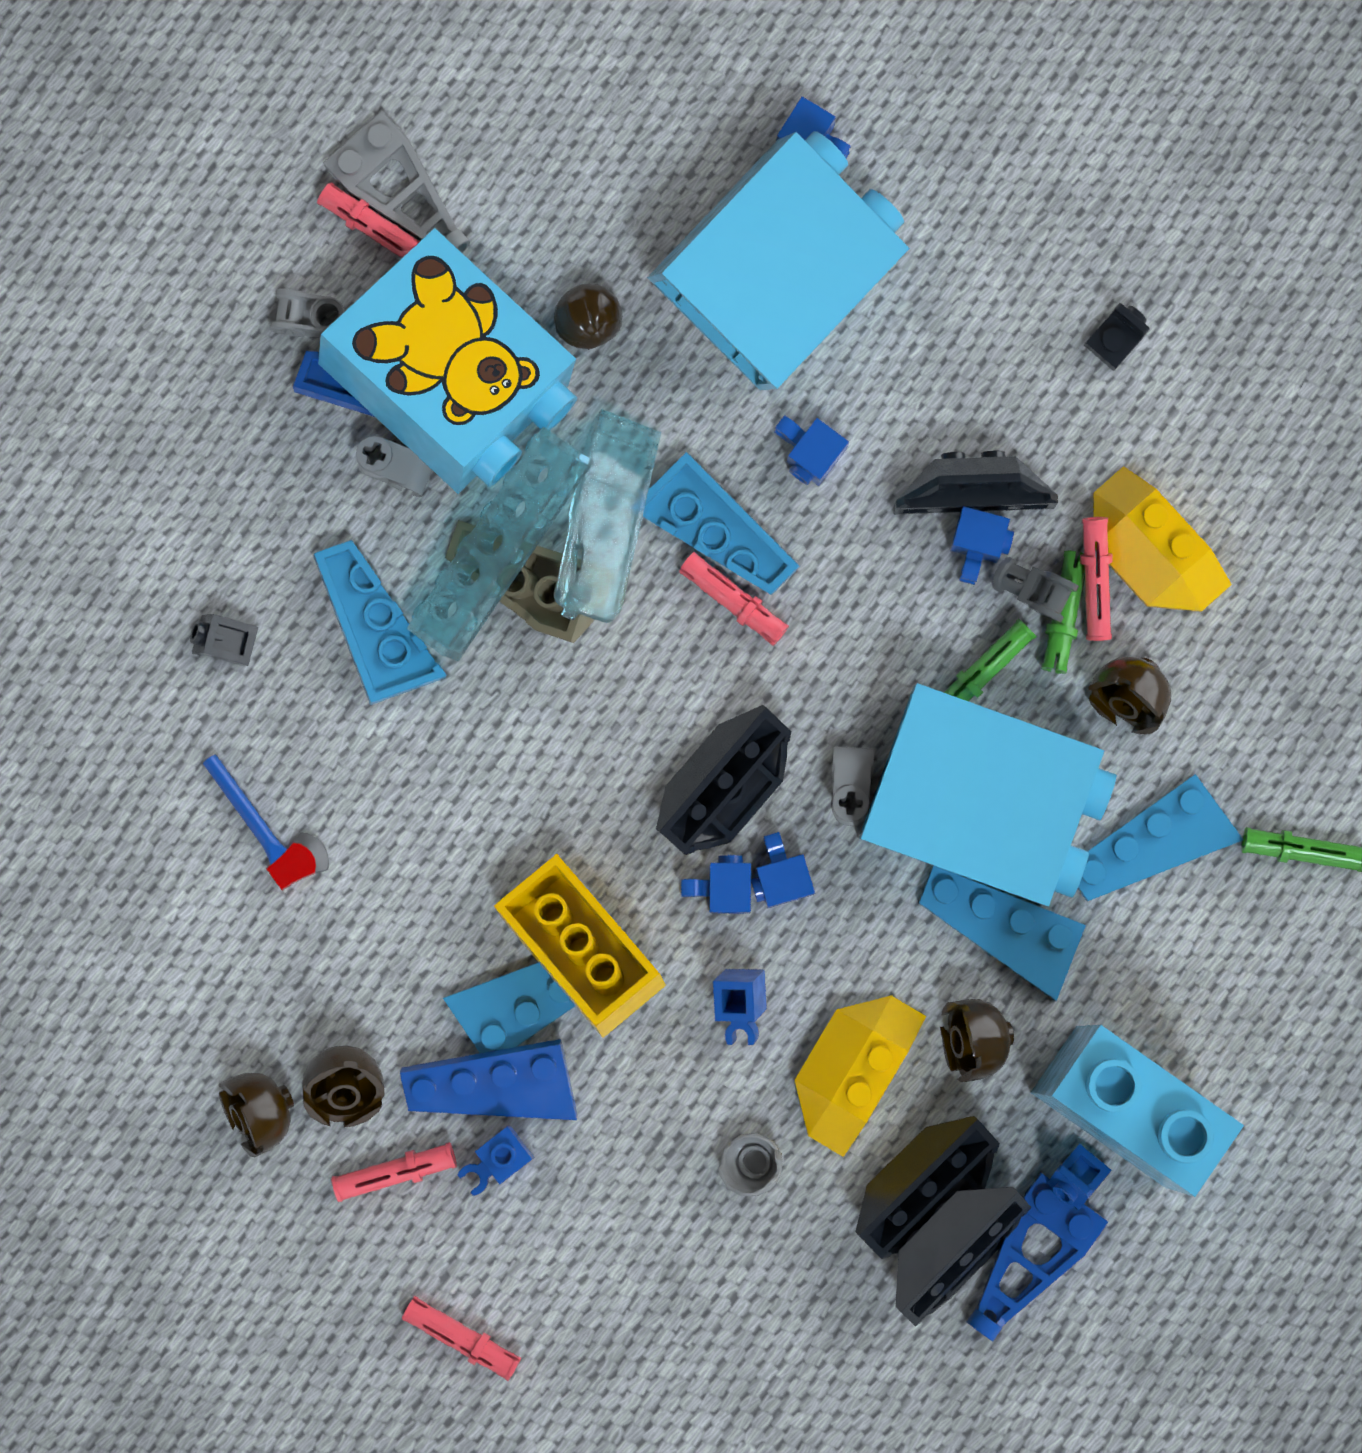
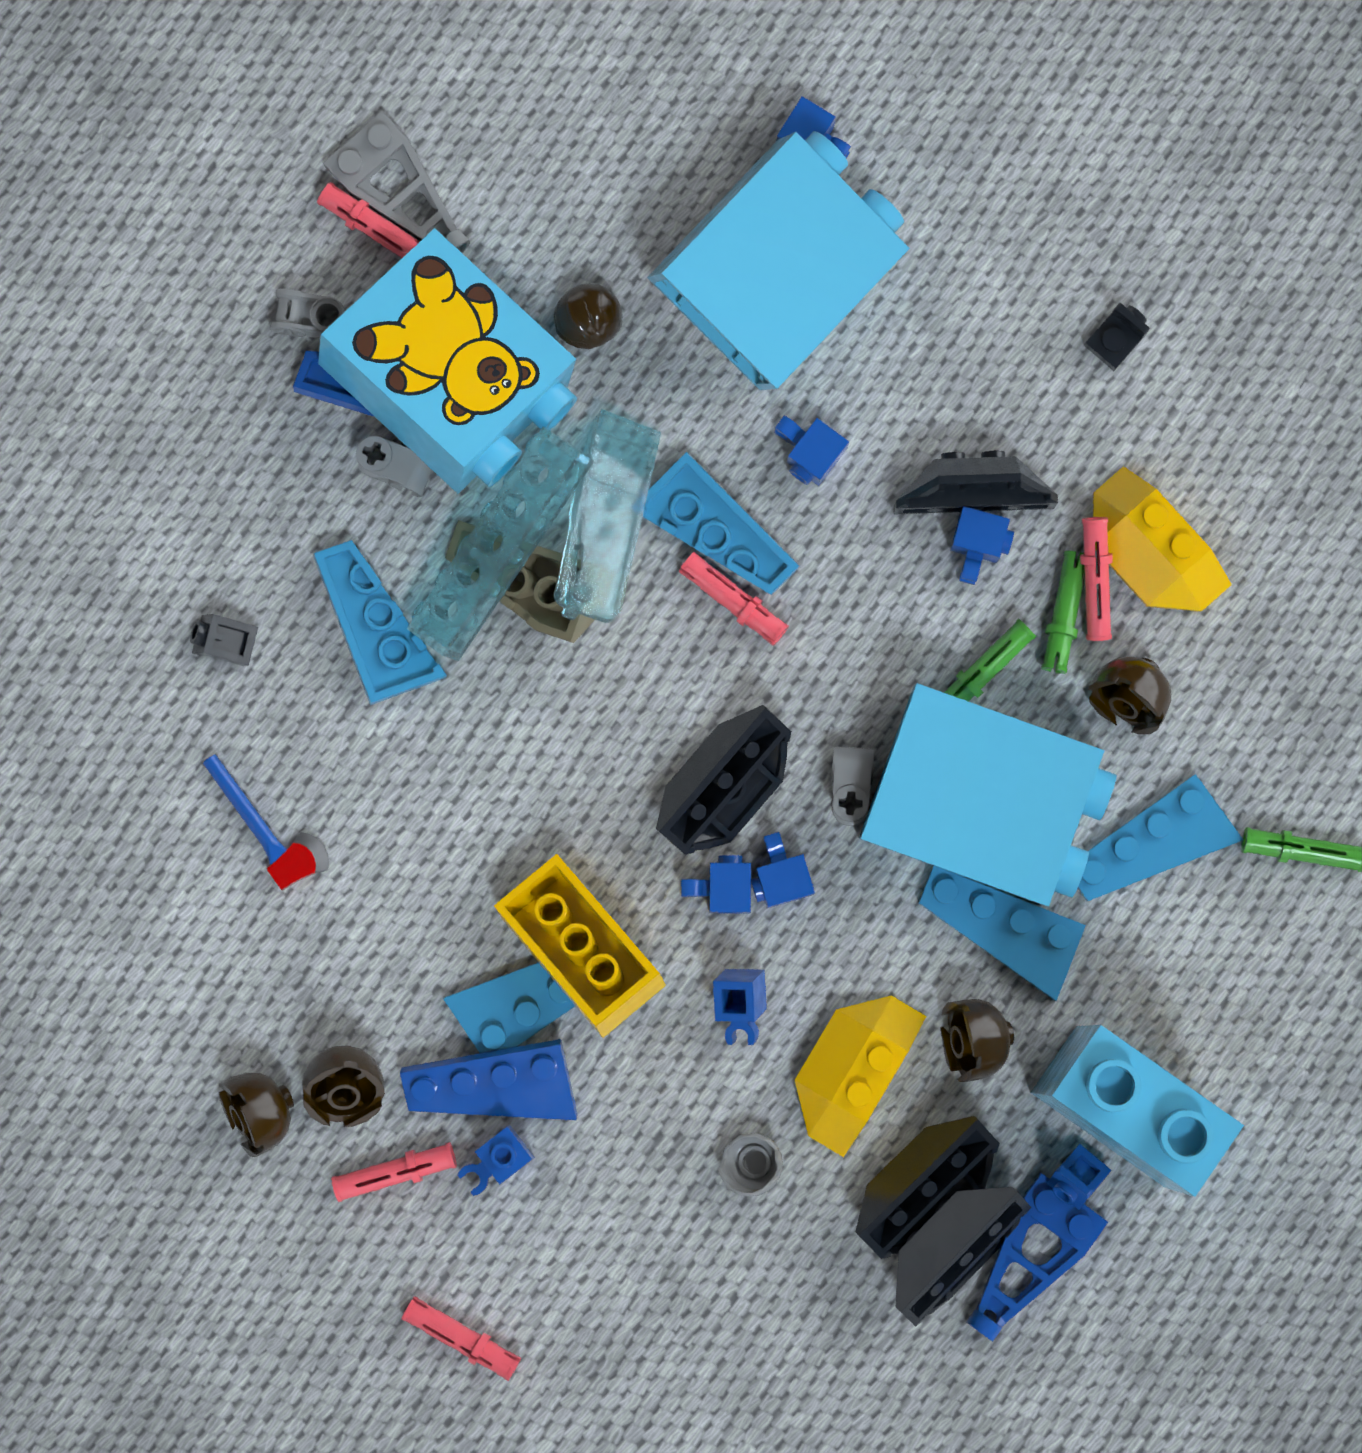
(1039, 591): dark grey connector -> none

